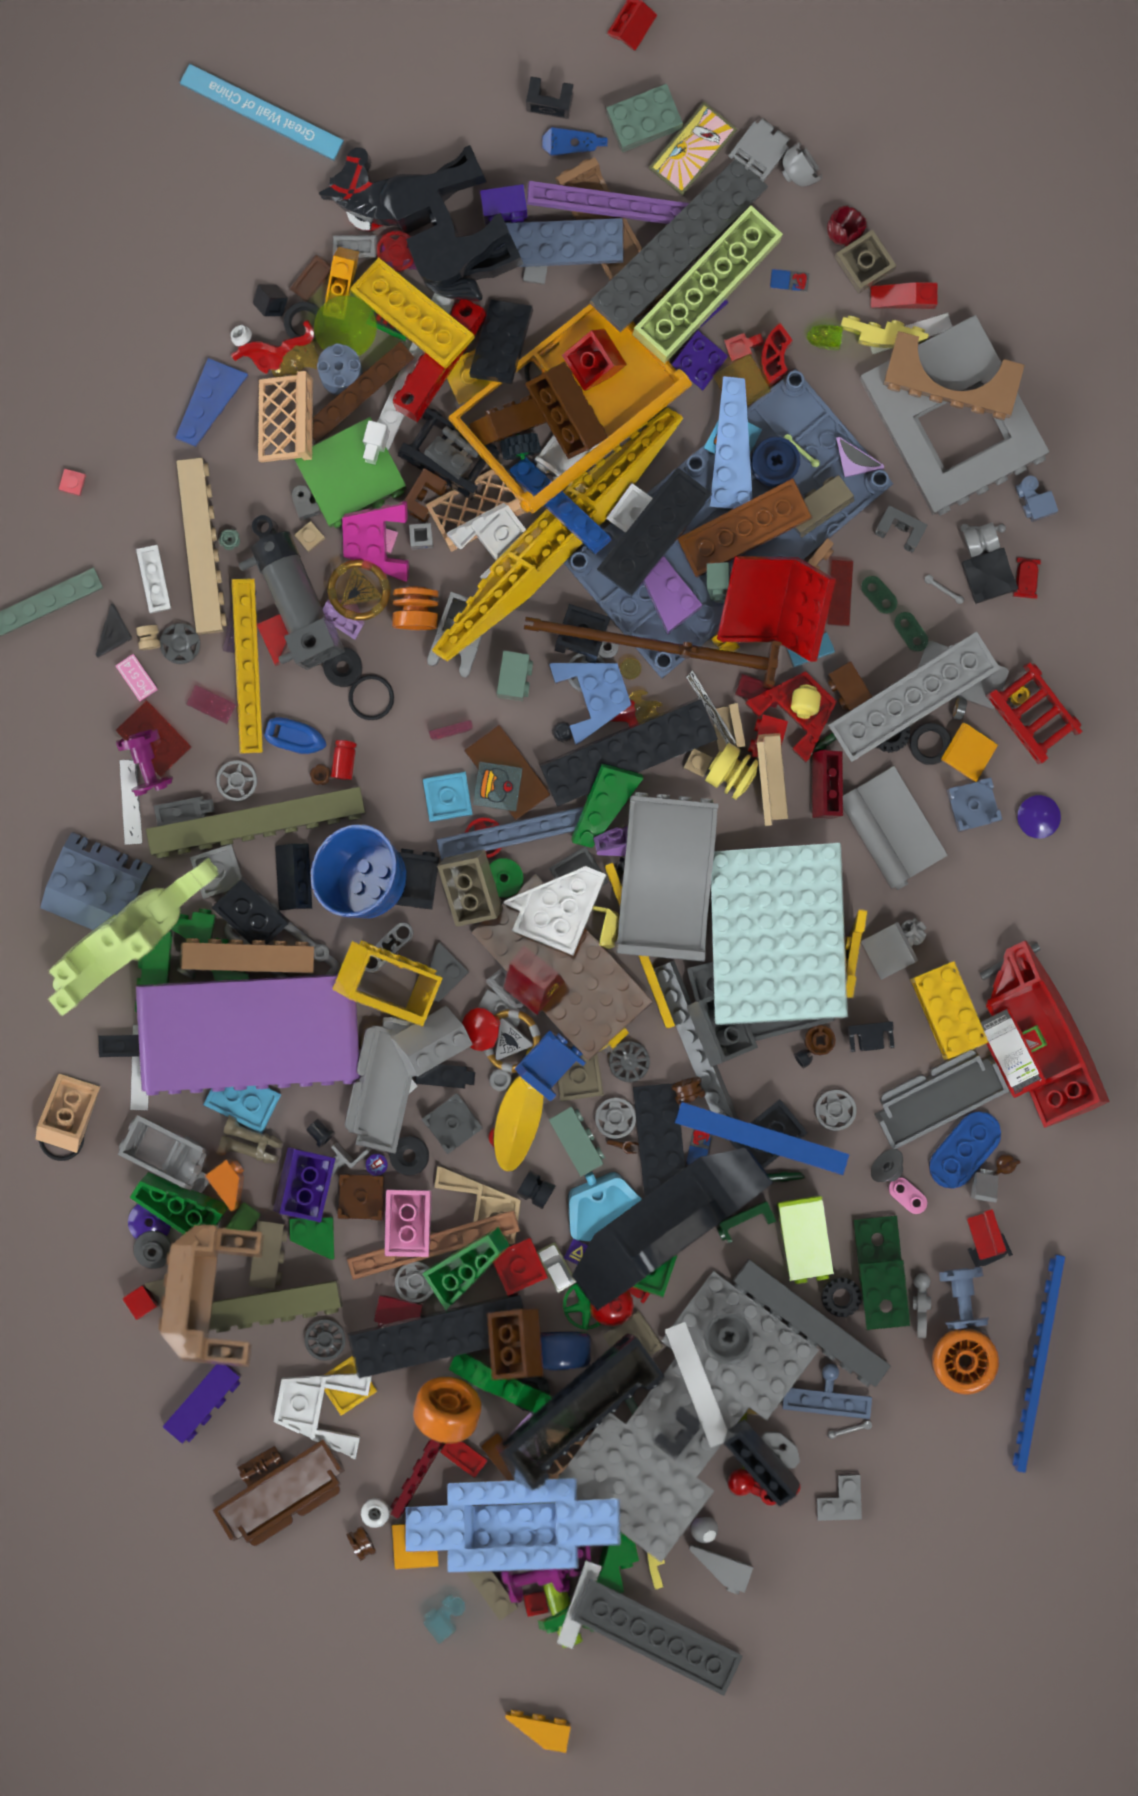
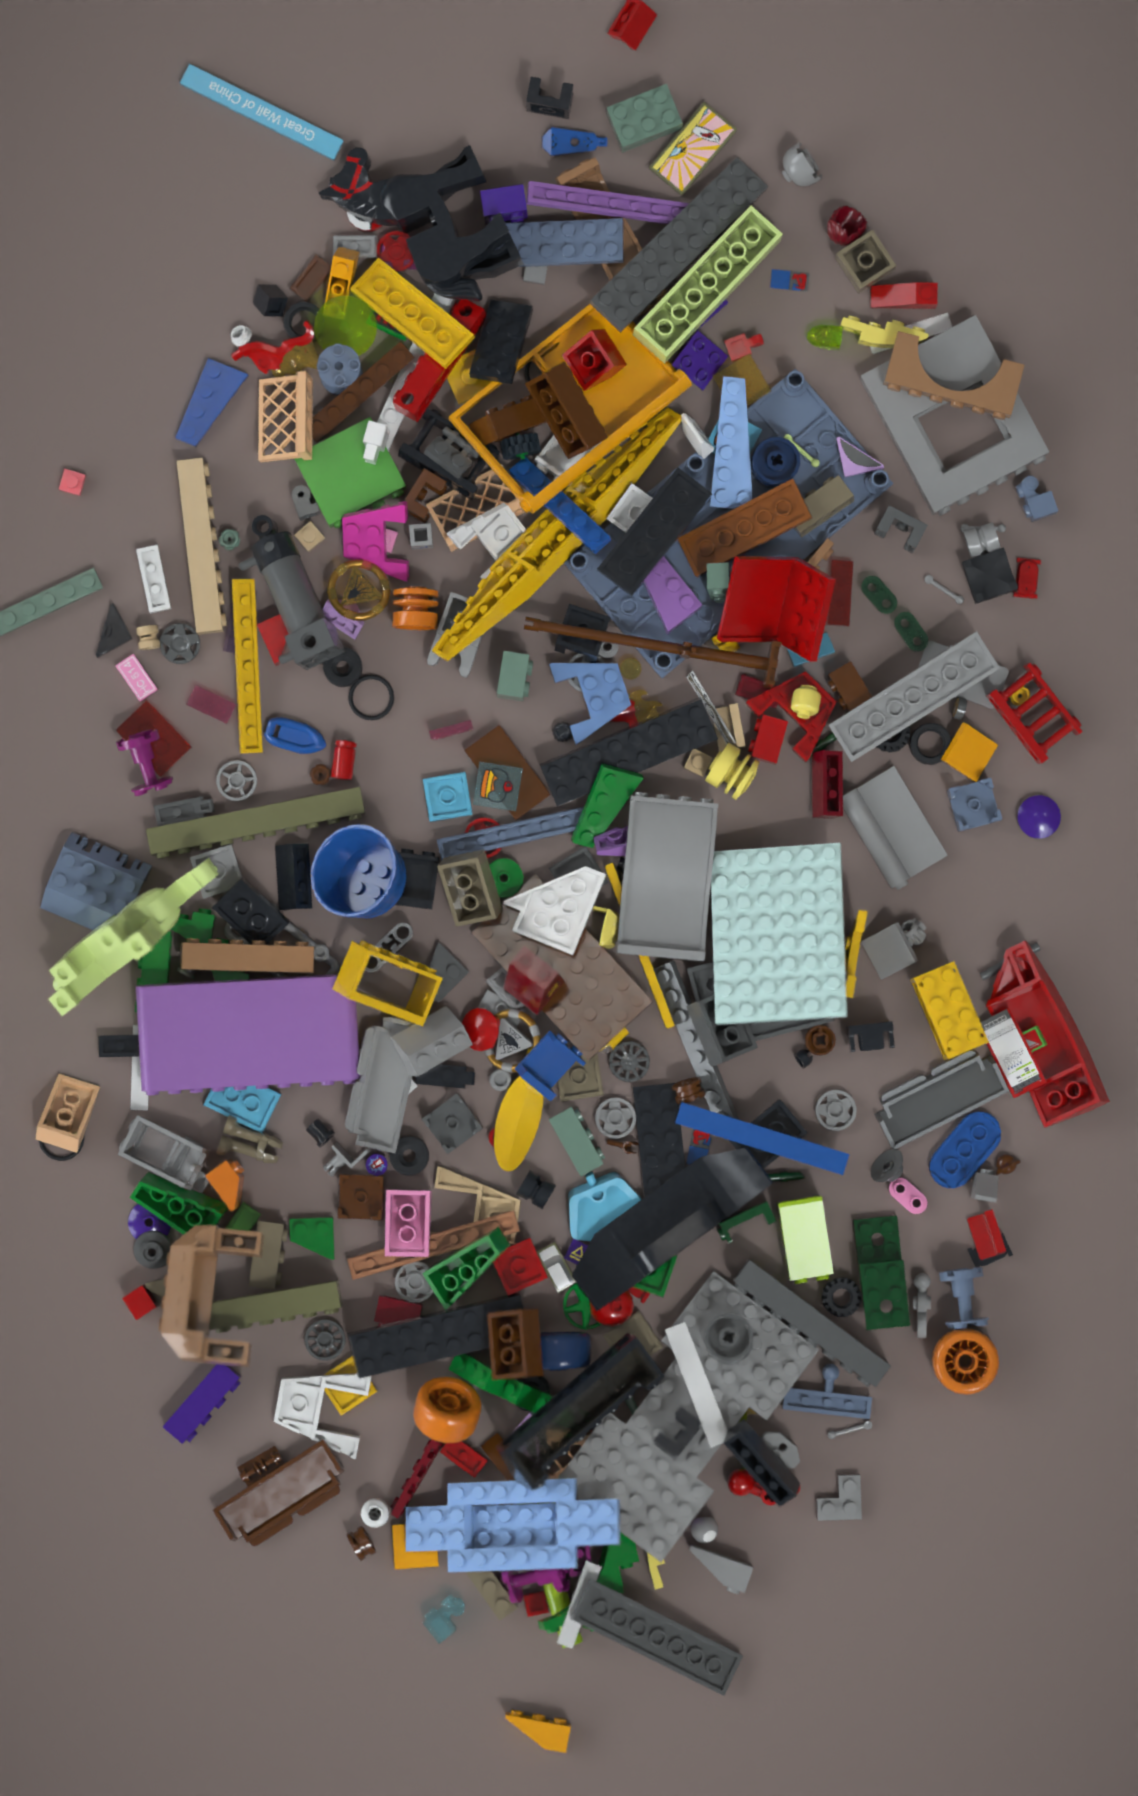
(130, 802): white sticker -> none
(304, 1184): dark purple slope -> none
(696, 436): none -> white slope
(761, 148): light grey plate -> none
(772, 777): tan fence -> none
(773, 354): red brick -> none
(1037, 1371): blue plate -> none

